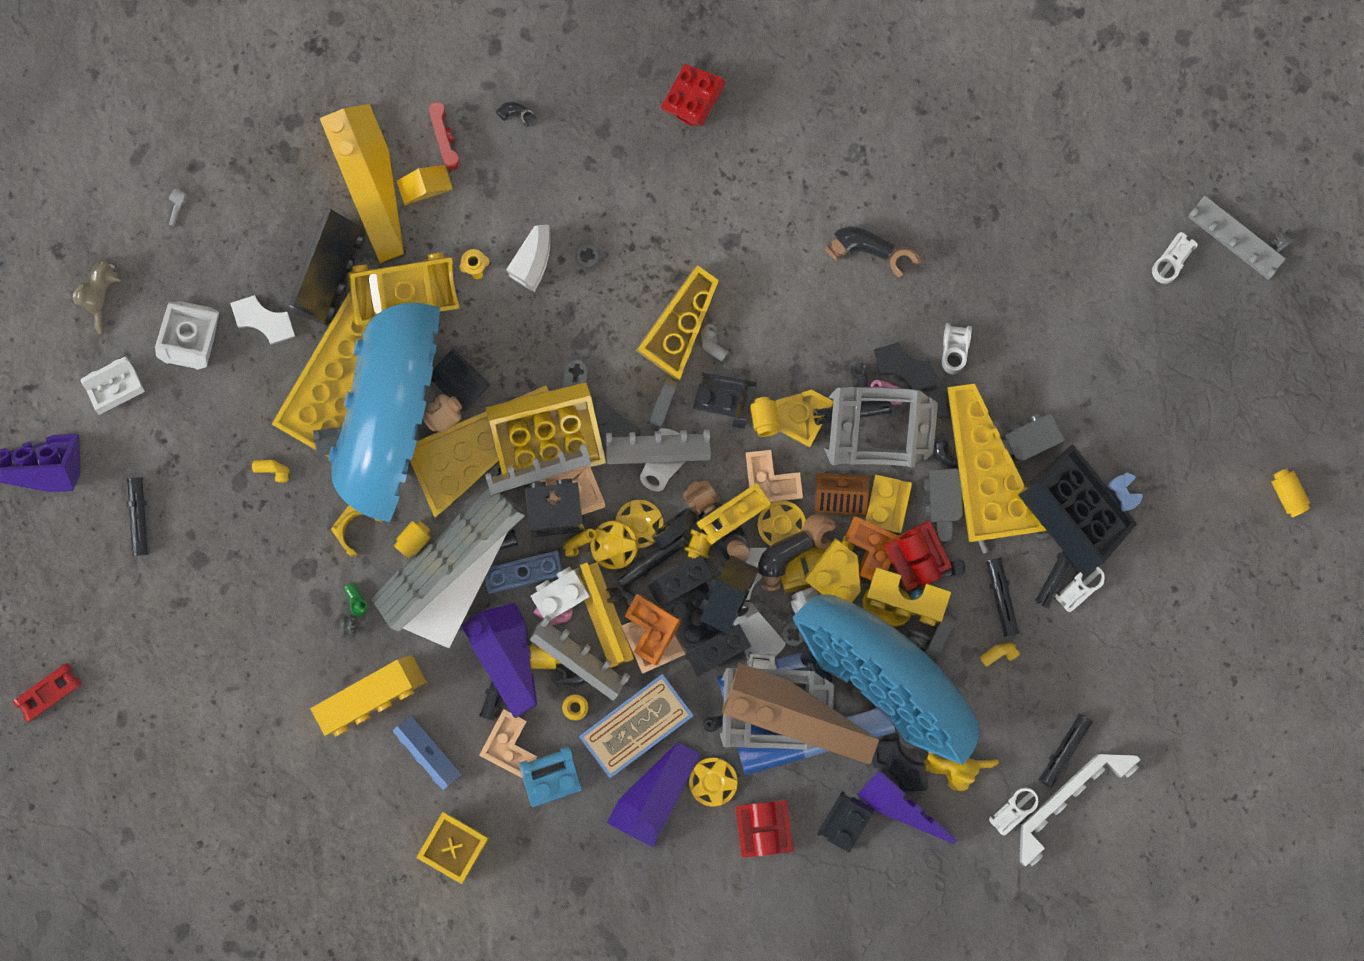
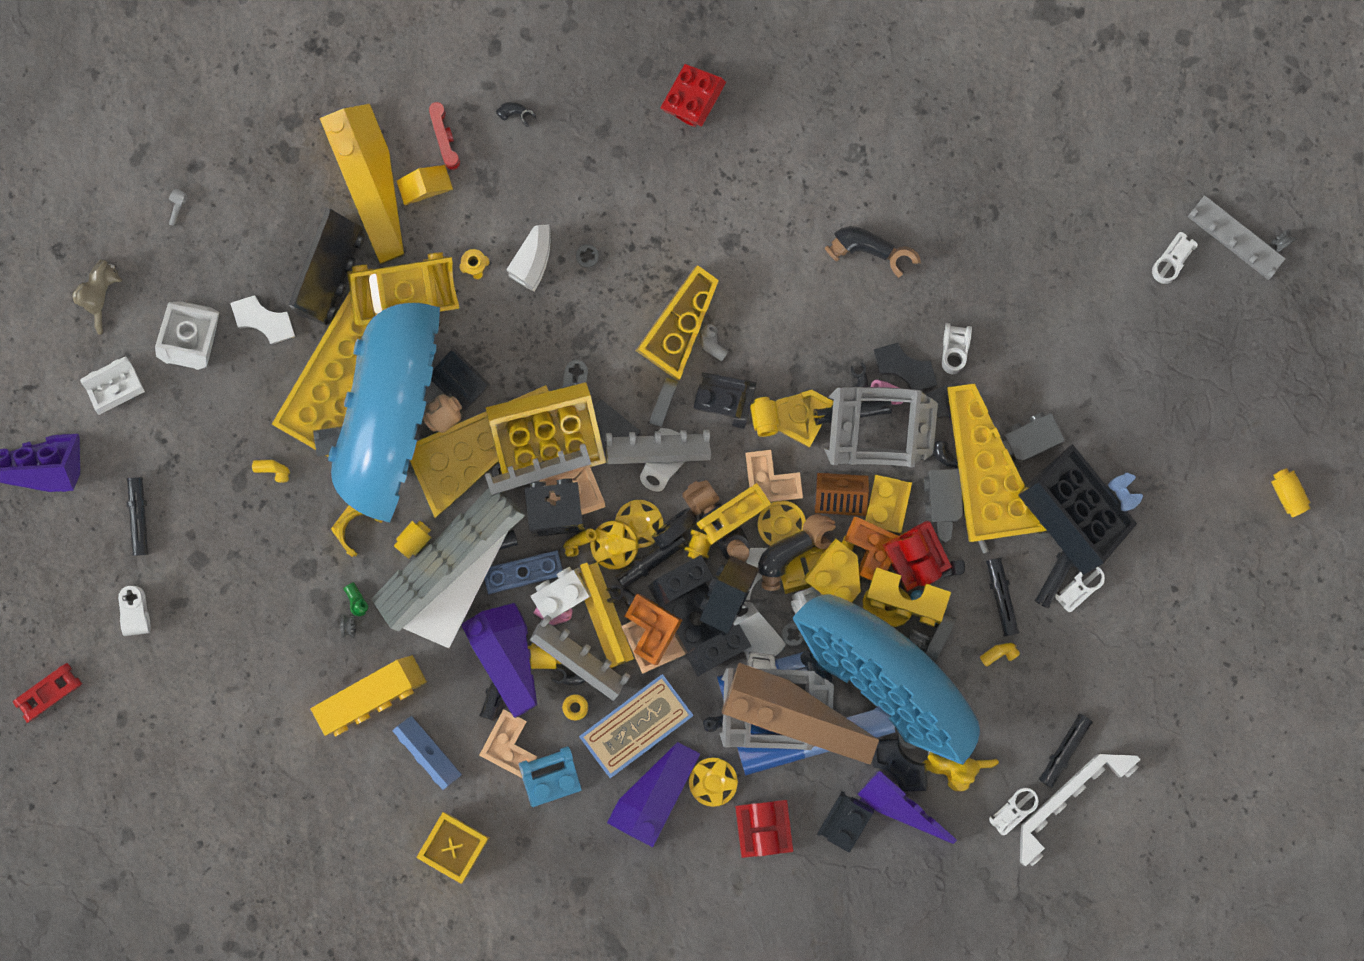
(133, 617): none -> white piece

